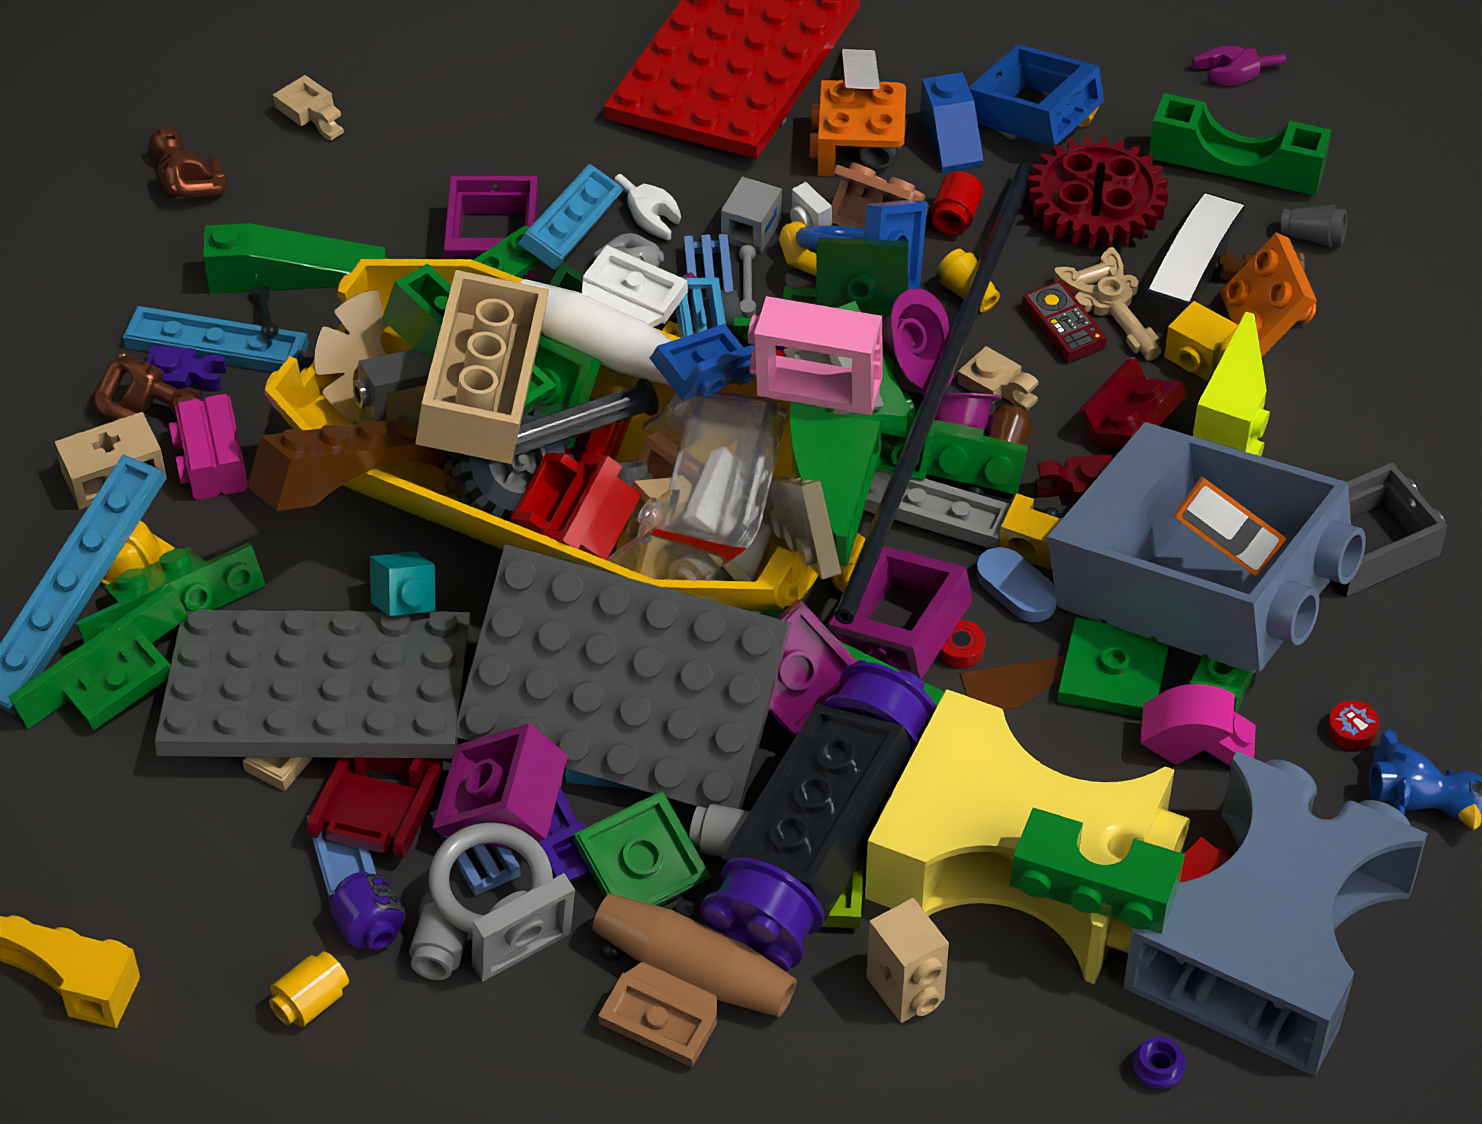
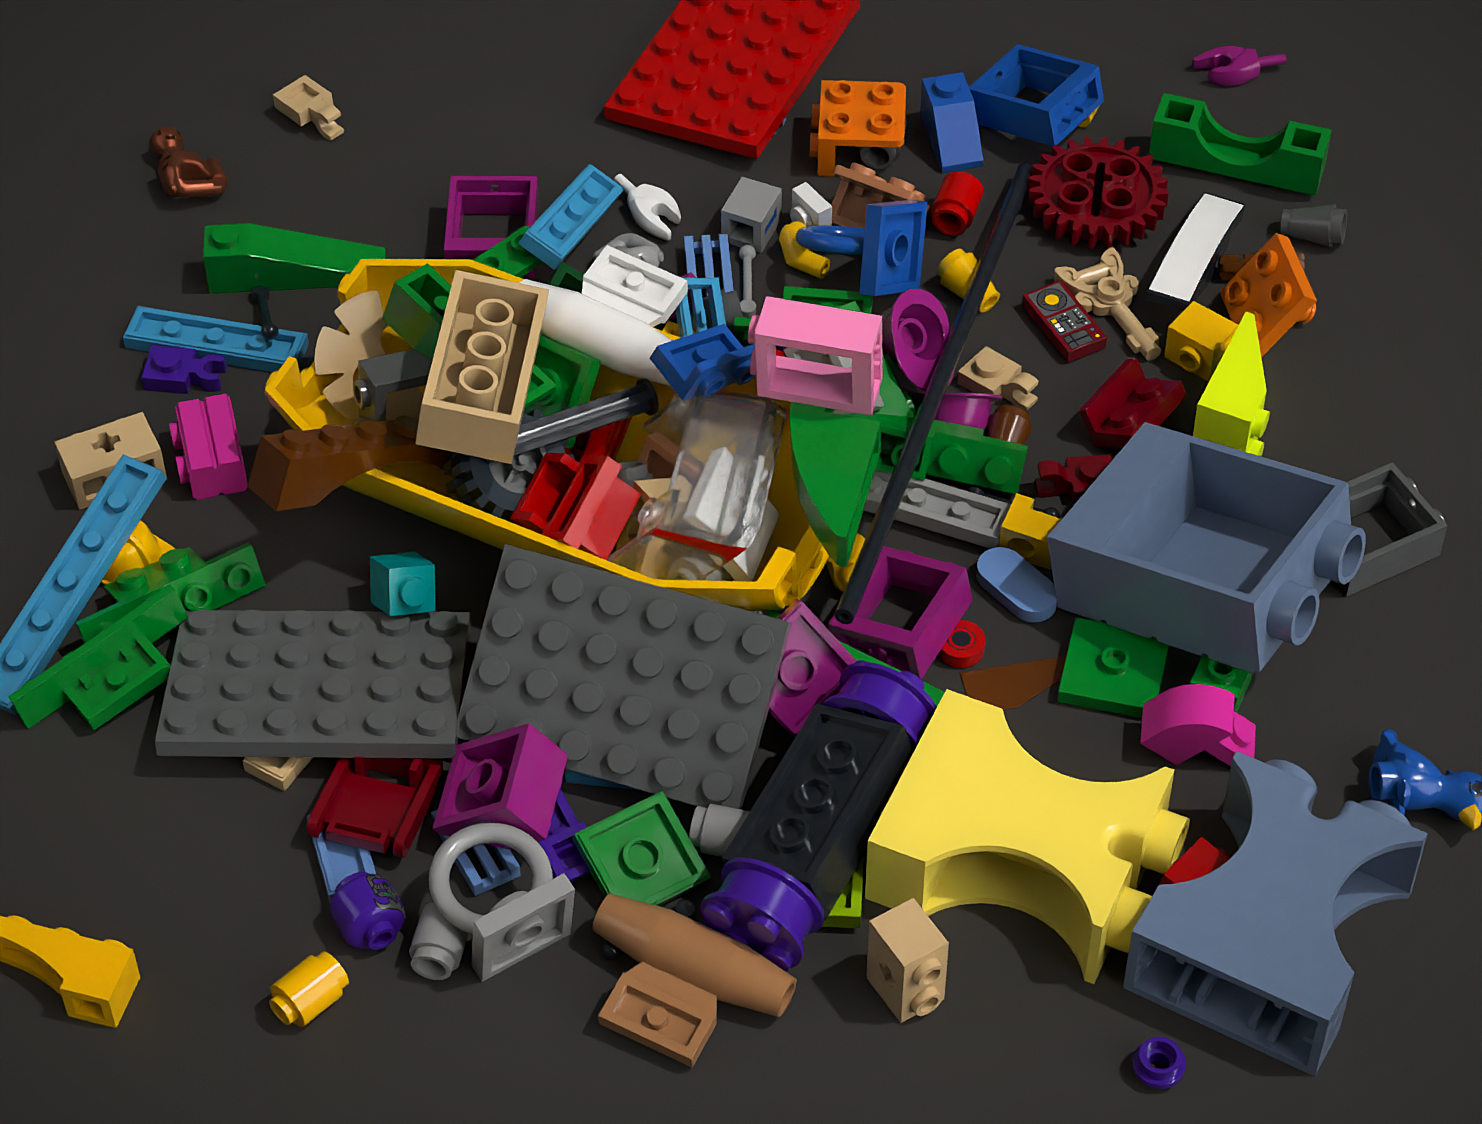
(145, 386): copper piece -> none
(801, 517): dark tan wing -> none
(860, 69): white sticker -> none
(861, 272): dark green plate -> none
(1131, 891): green arch -> none
(1229, 526): slope -> none
(1353, 725): red tile -> none

